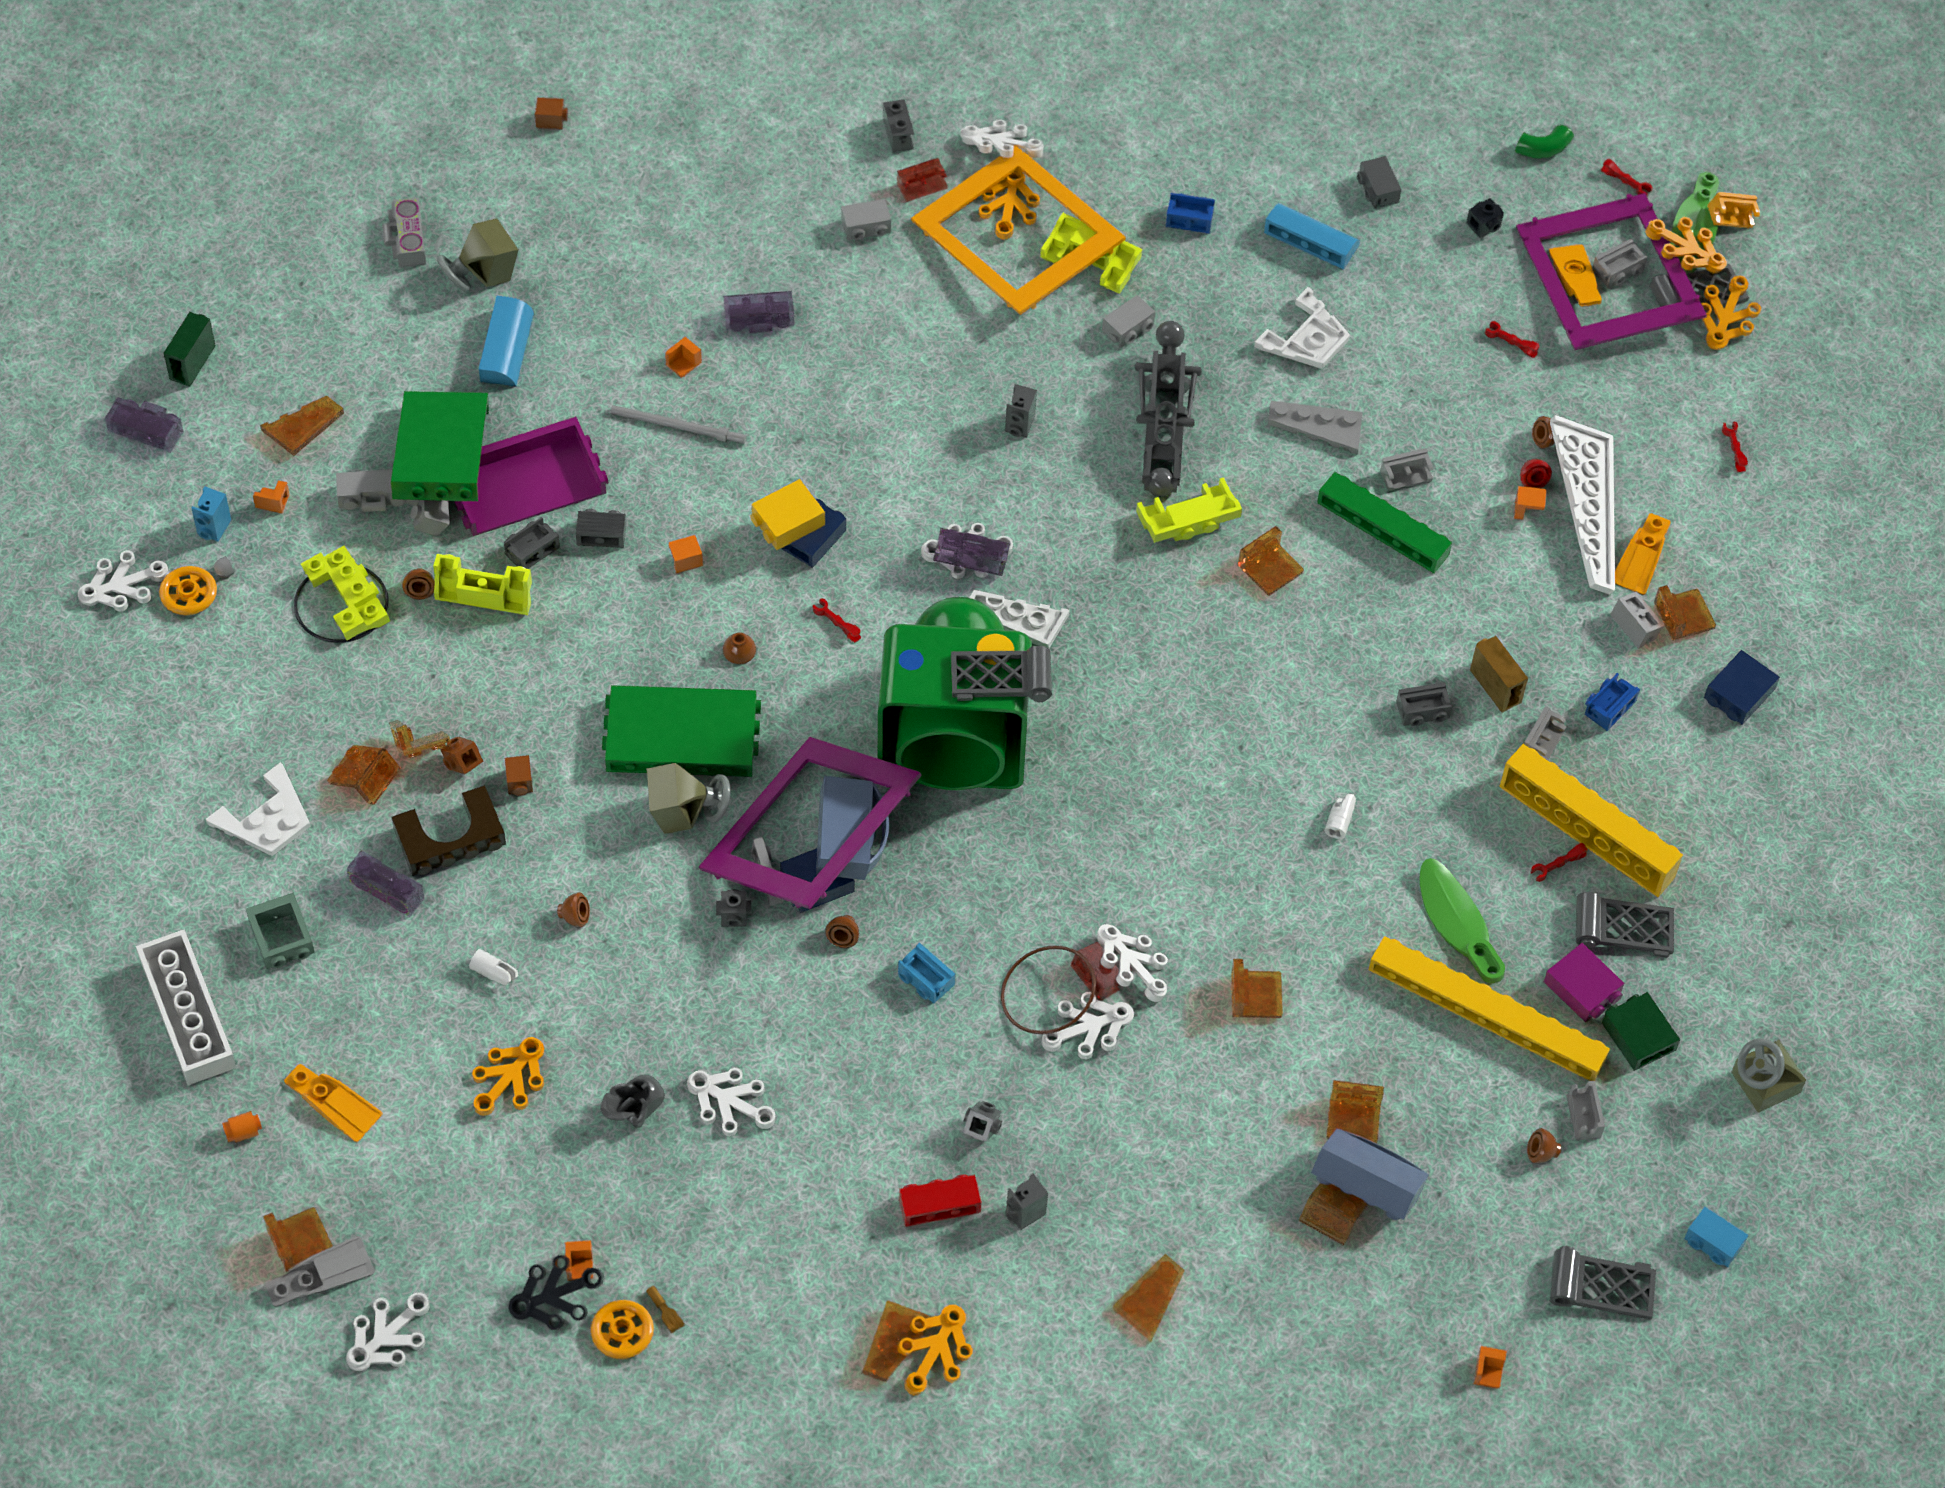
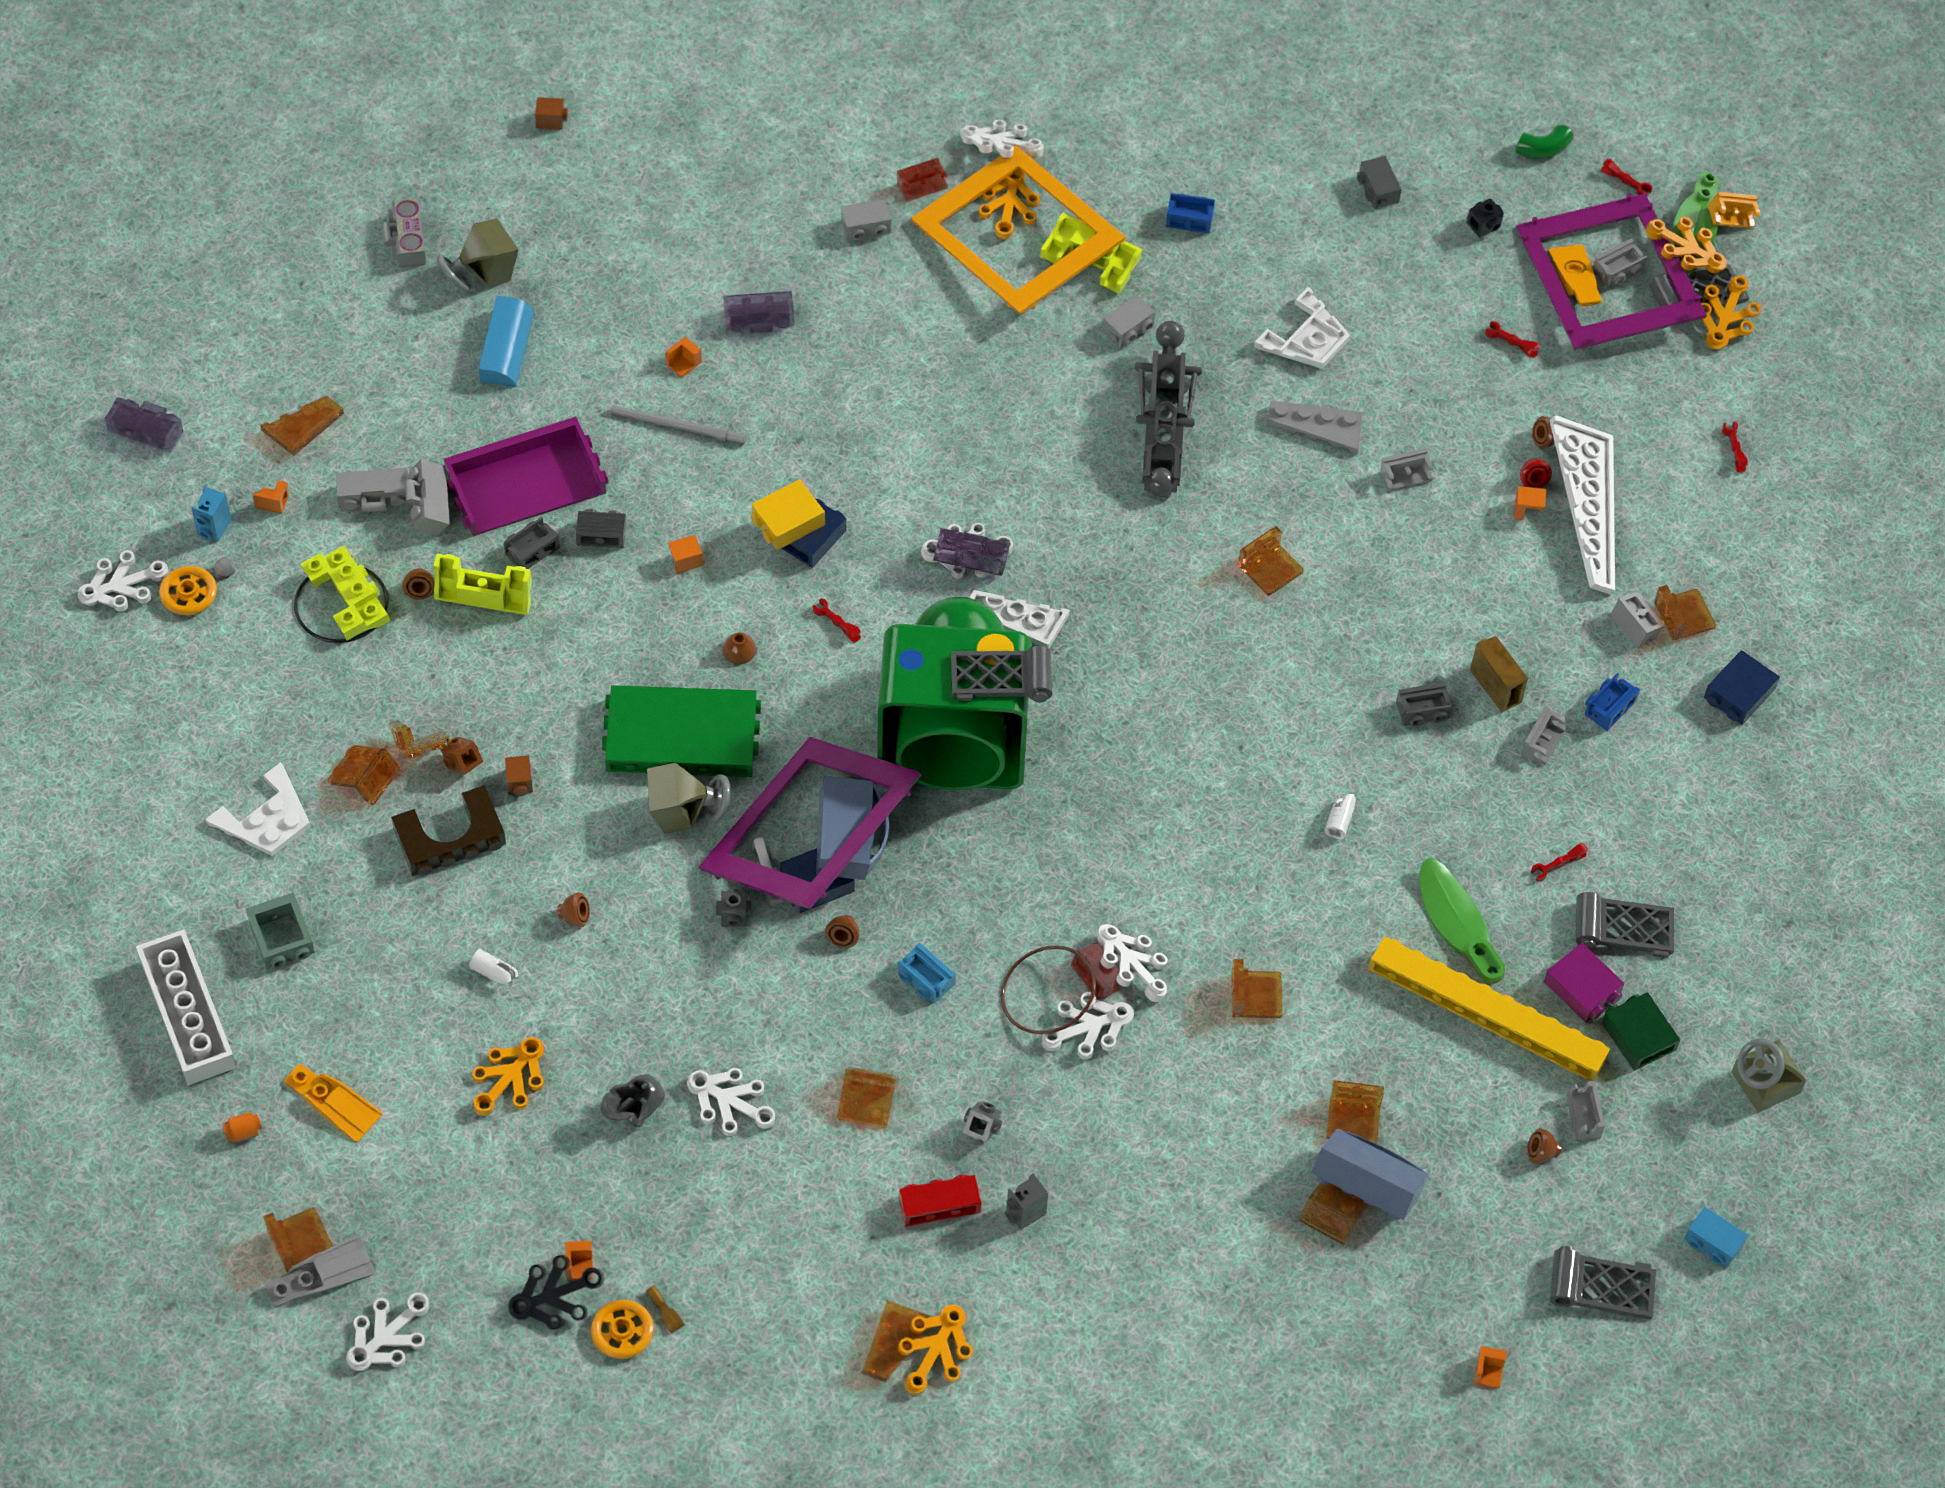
(189, 349): dark green brick -> none
(385, 883): clear purple piece -> none
(439, 446): green panel -> none
(866, 1097): none -> clear orange bracket
(898, 125): dark grey hinge -> none
(1021, 412): dark grey hinge -> none
(1150, 1296): clear orange wing -> none
(1190, 516): neon yellow bracket -> none
(1311, 236): dark azure brick -> none
(1384, 522): green brick -> none
(1591, 820): yellow brick -> none
(1642, 555): light orange piece -> none

